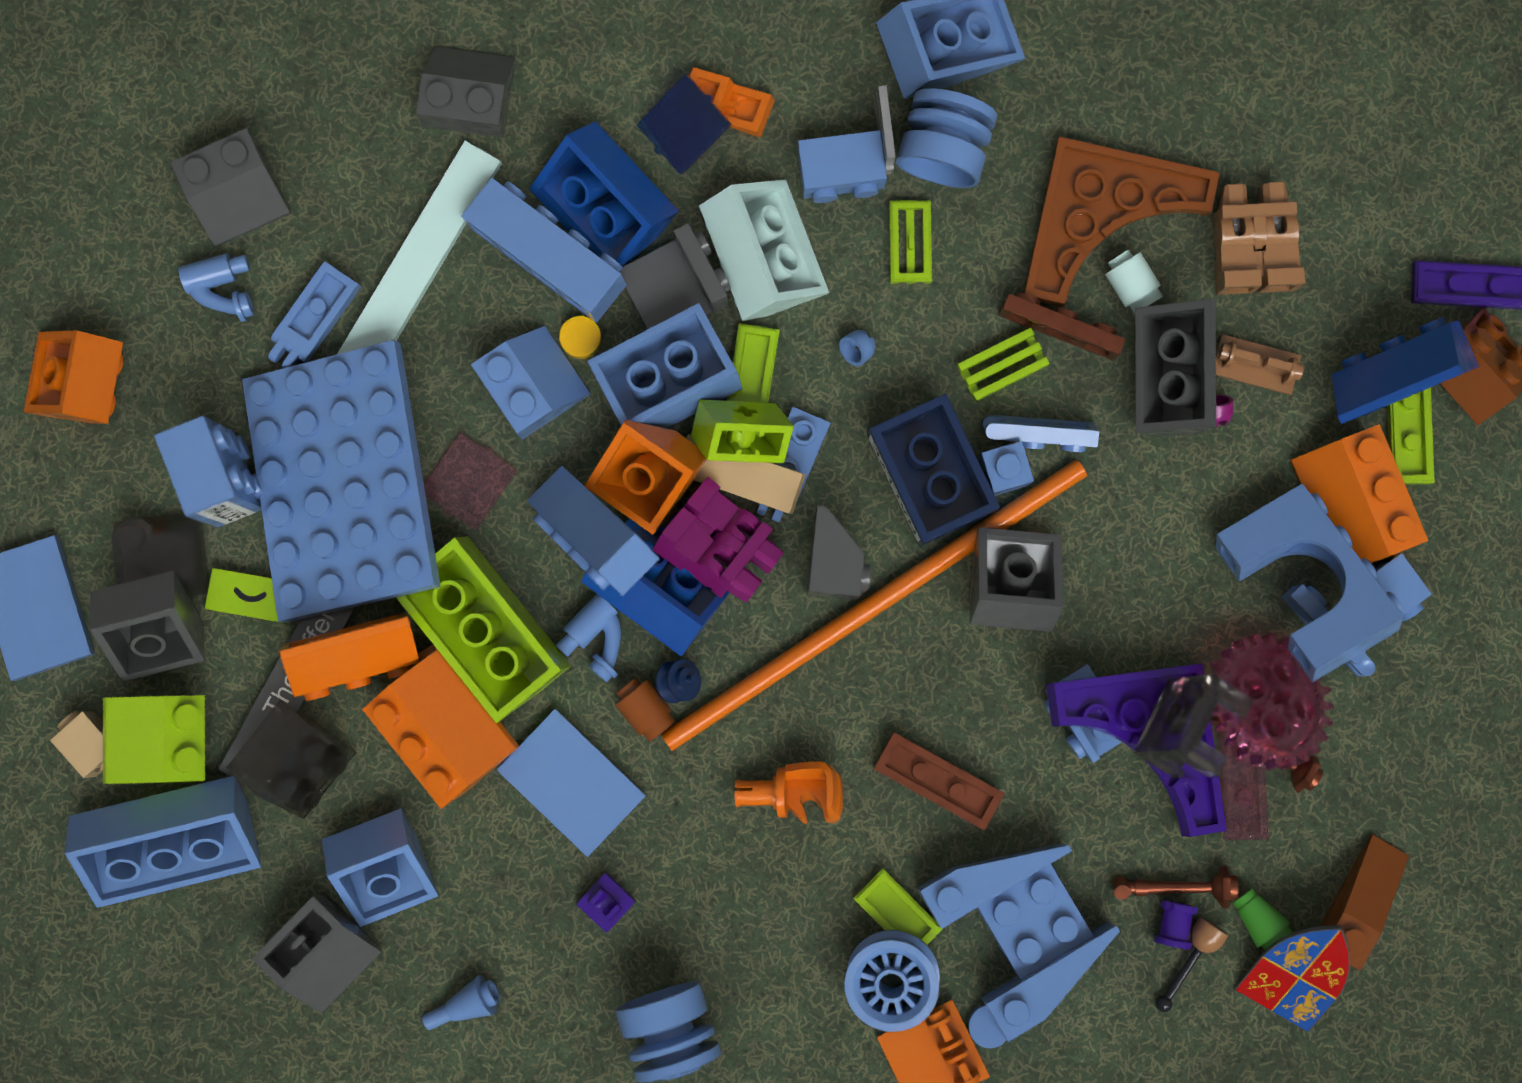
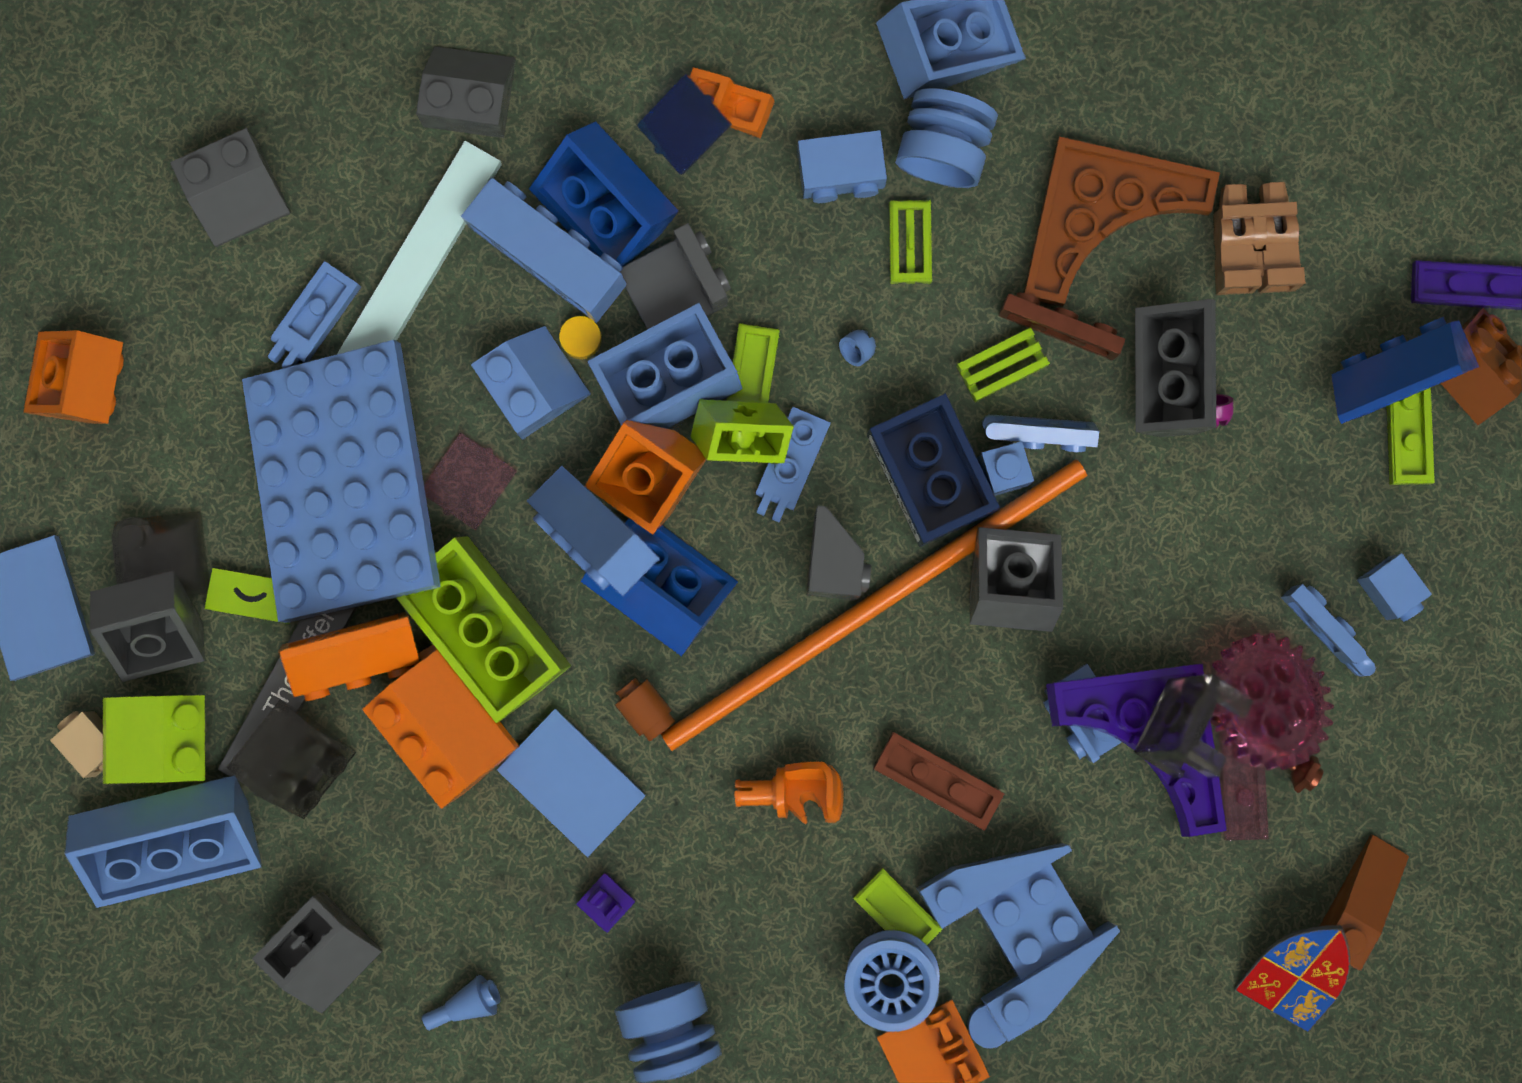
(210, 471): medium blue brick -> none
(212, 272): medium blue plant -> none
(378, 867): medium blue slope -> none
(585, 626): medium blue plant -> none
(678, 681): dark blue wheel -> none
(734, 543): magenta hips -> none
(756, 481): tan tile -> none
(763, 248): light aqua slope -> none
(883, 123): light grey piece -> none
(1133, 280): light aqua brick -> none
(1175, 924): dark purple bush -> none
(1206, 939): hinge -> none
(1222, 887): copper piece -> none
(1258, 364): medium nougat hinge -> none
(1261, 919): bright green cone -> none
(1300, 526): medium blue arch -> none
(1363, 493): orange slope -> none

